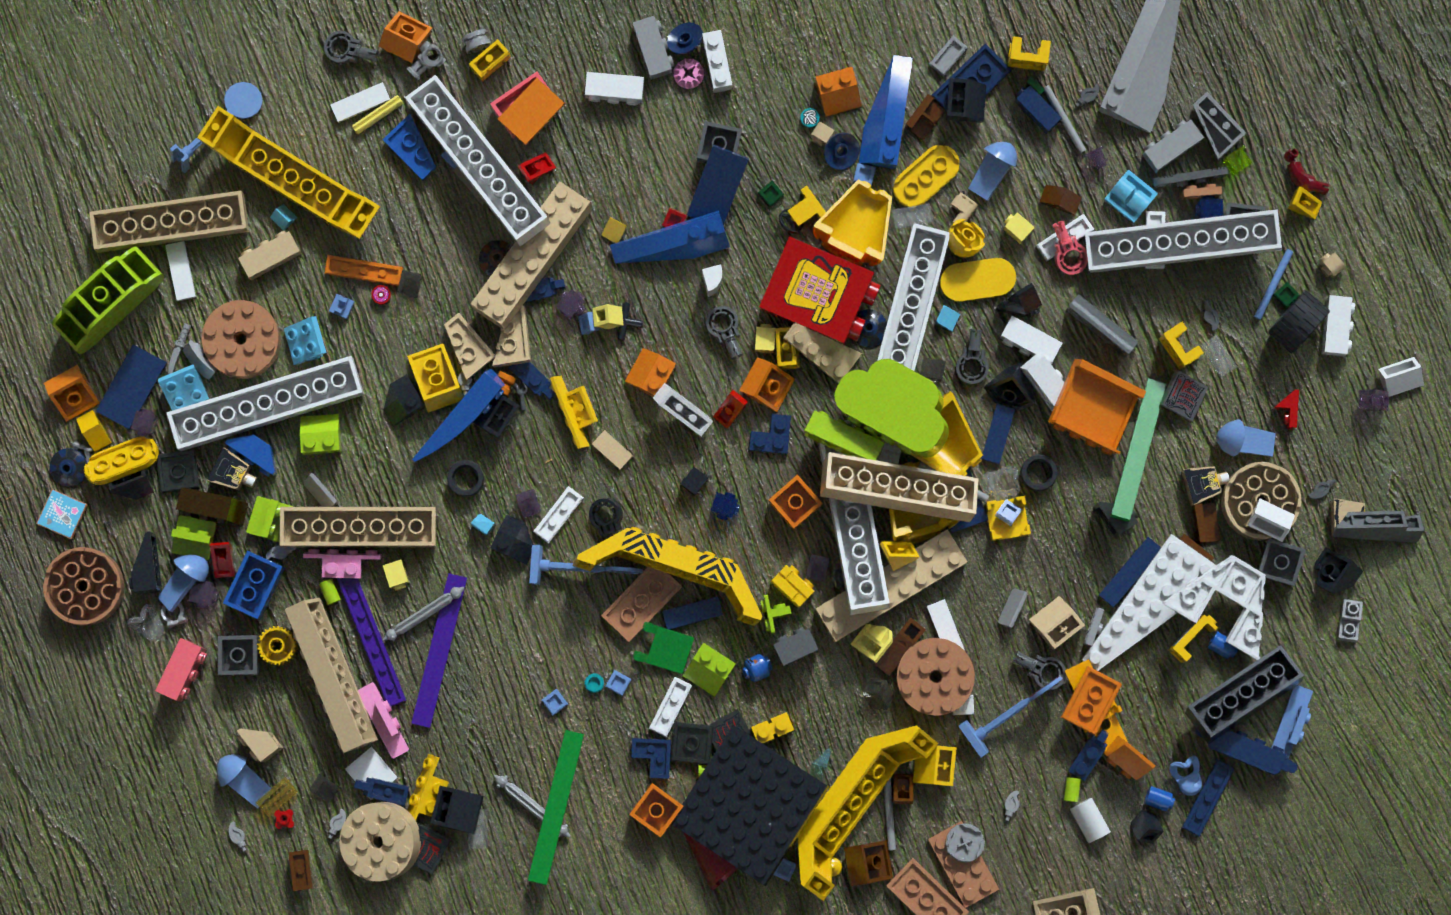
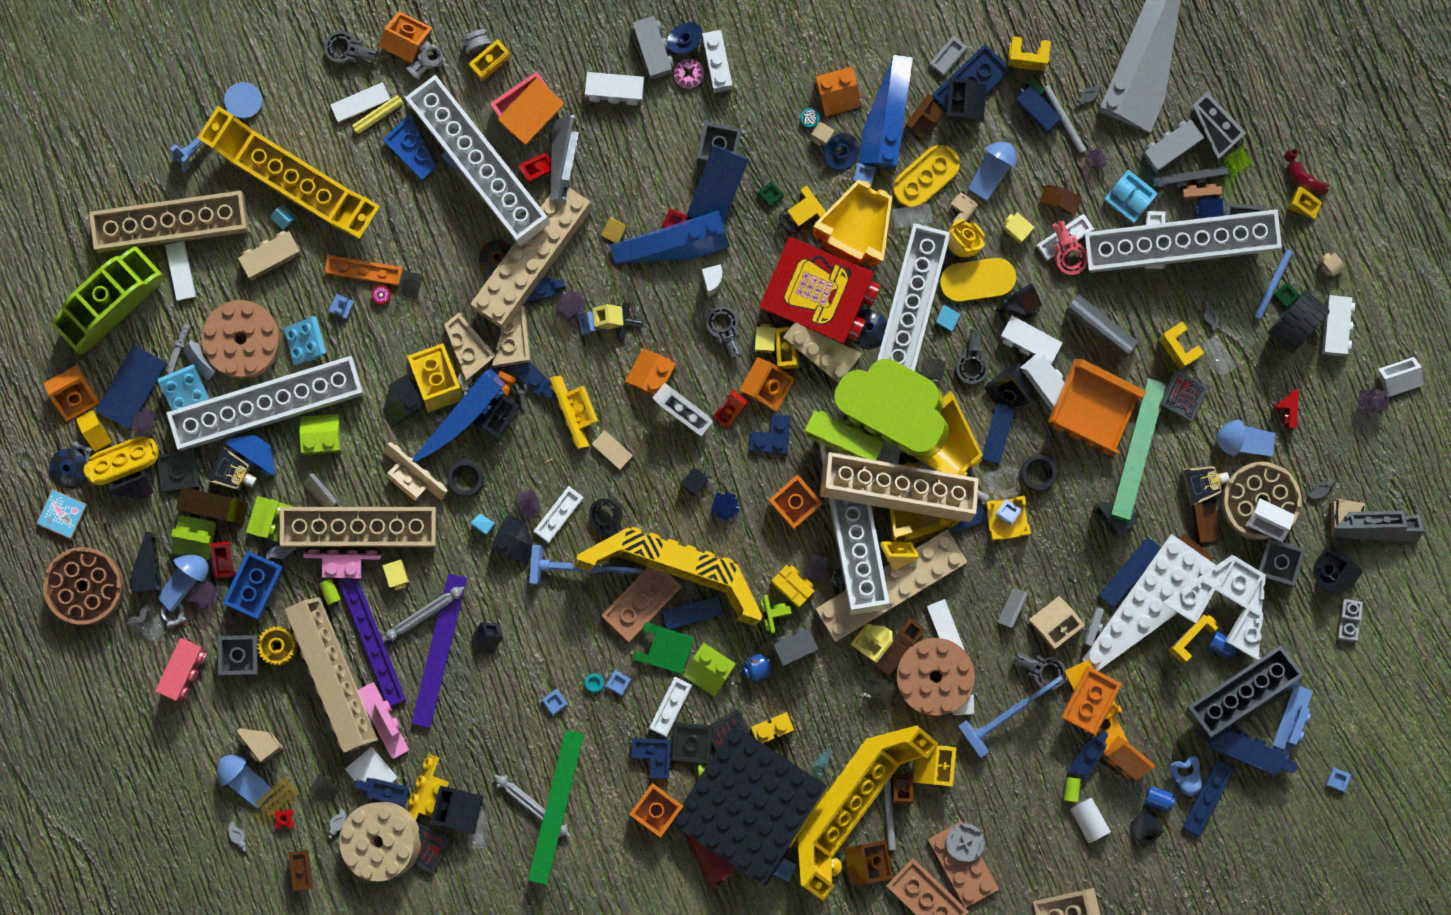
(410, 476): none -> tan bracket
(487, 637): none -> black panel
(563, 157): none -> dark grey wedge
(1011, 804): light grey piece -> none
(1338, 779): none -> medium blue tile

